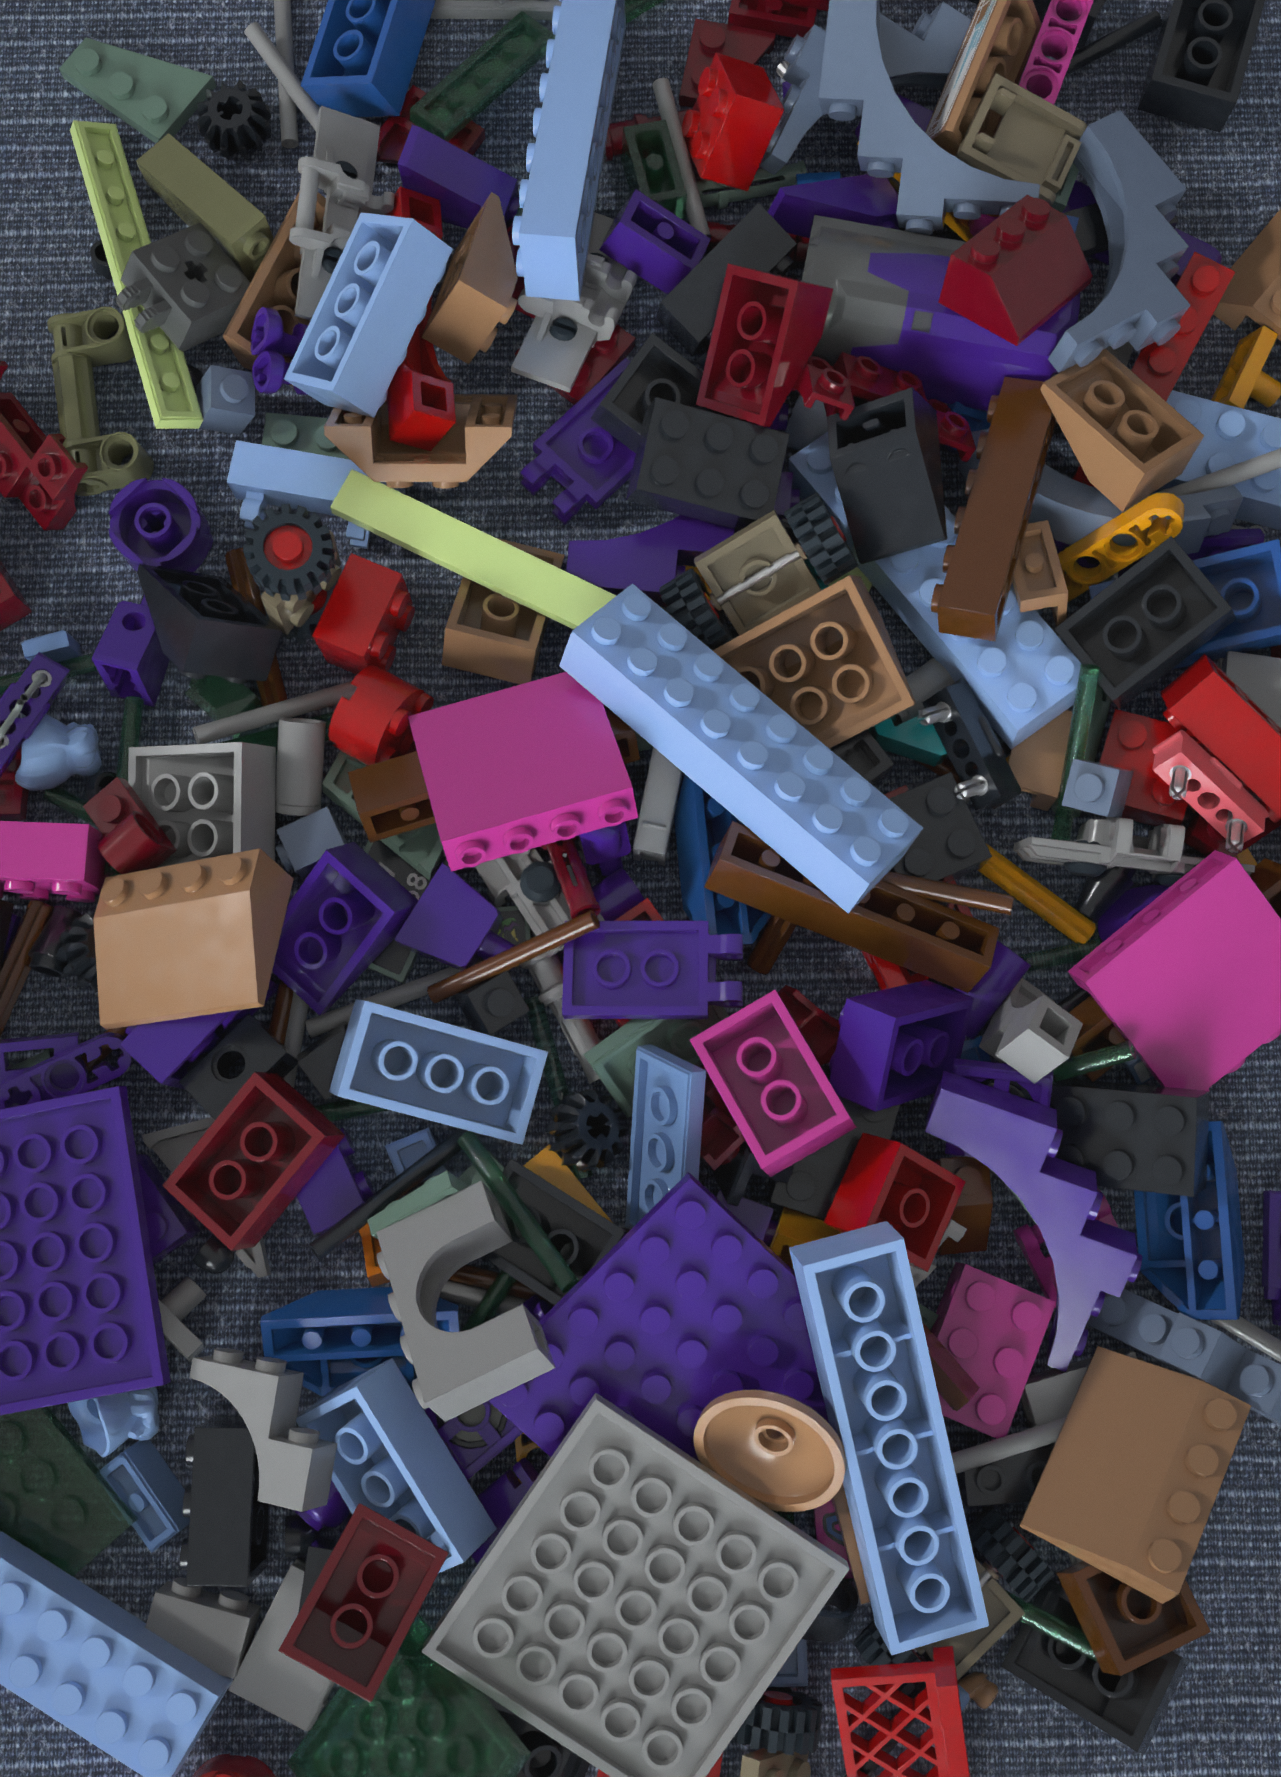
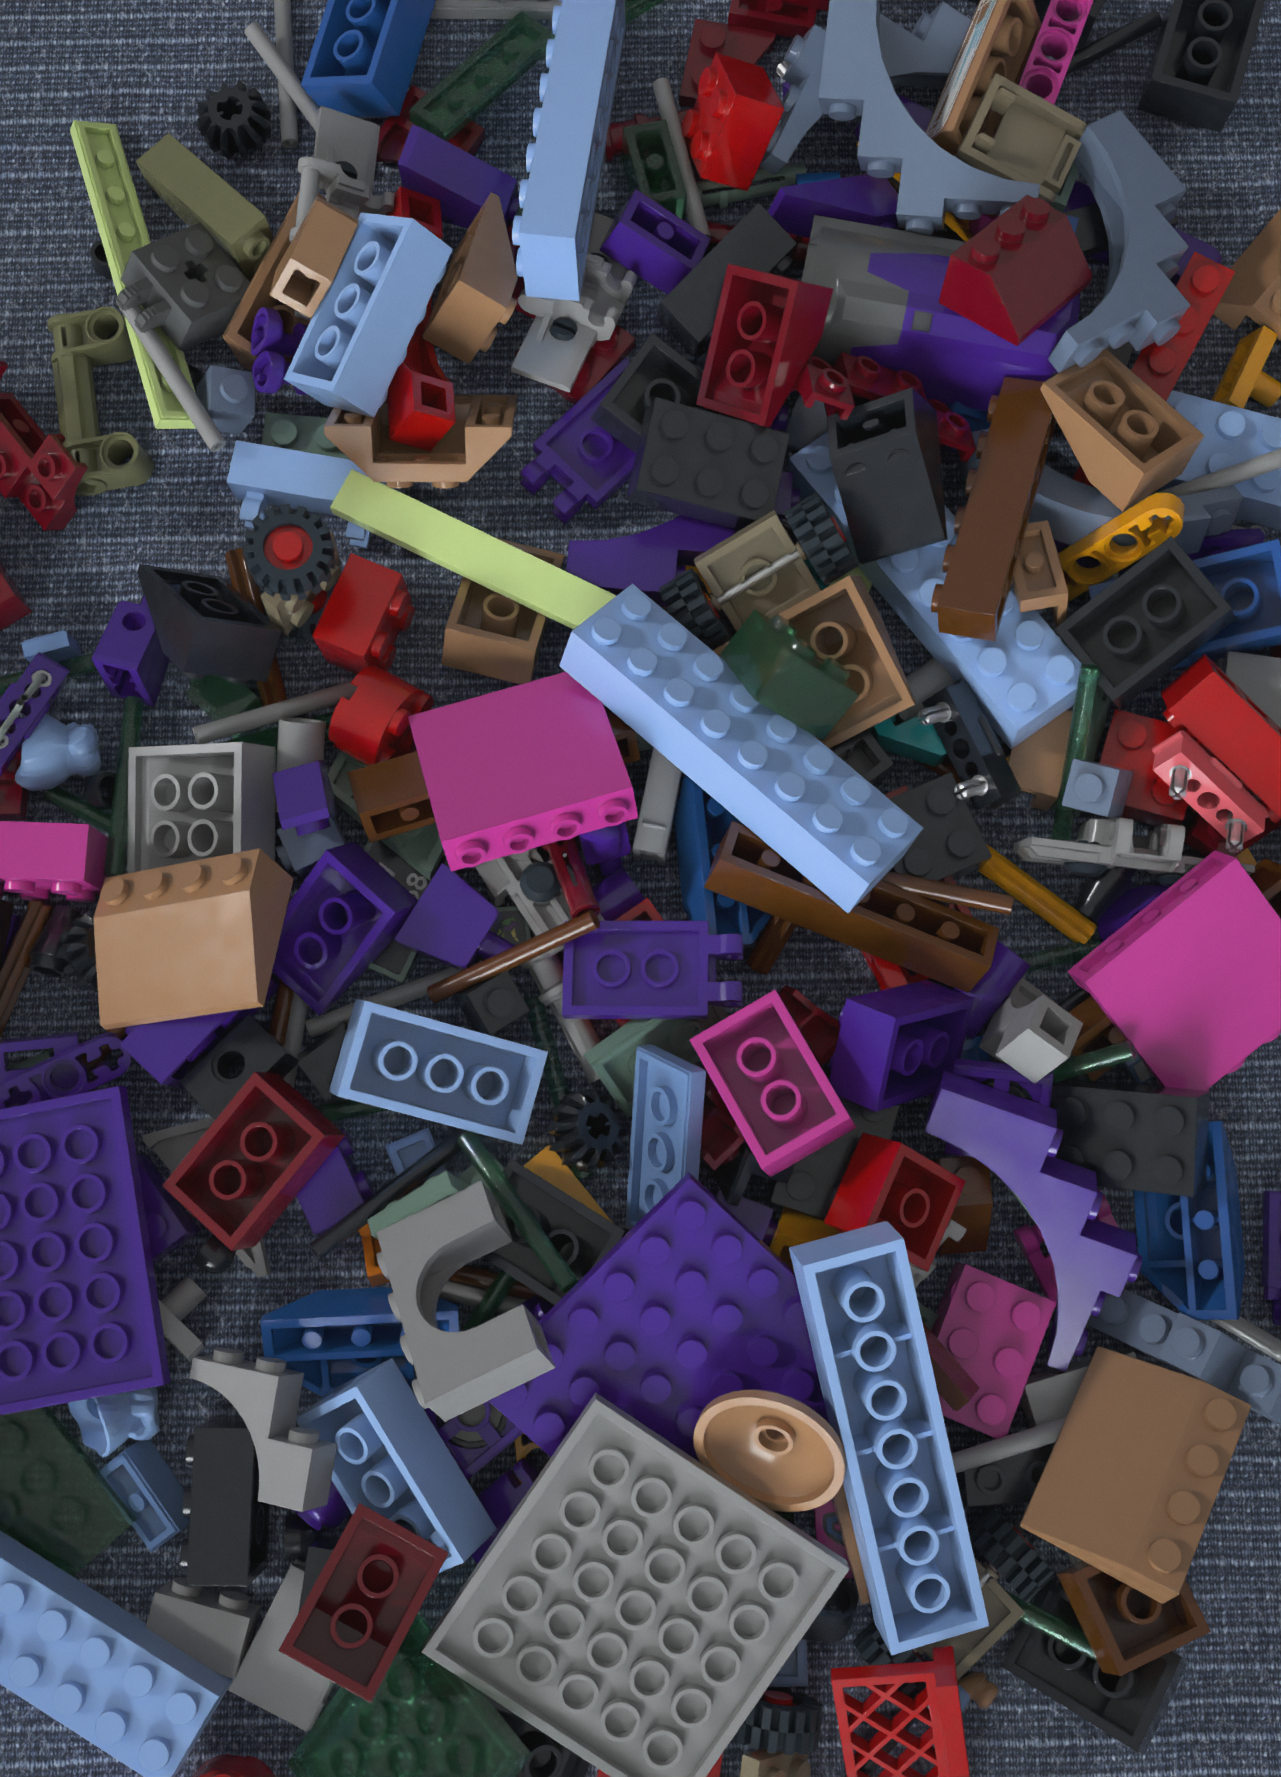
(130, 832): dark red plate -> none
(137, 88): sand green wing -> none
(157, 504): dark purple brick -> none
(178, 383): none -> light grey piece
(305, 797): none -> dark purple slope
(313, 257): none -> medium nougat slope
(787, 676): none -> clear green brick

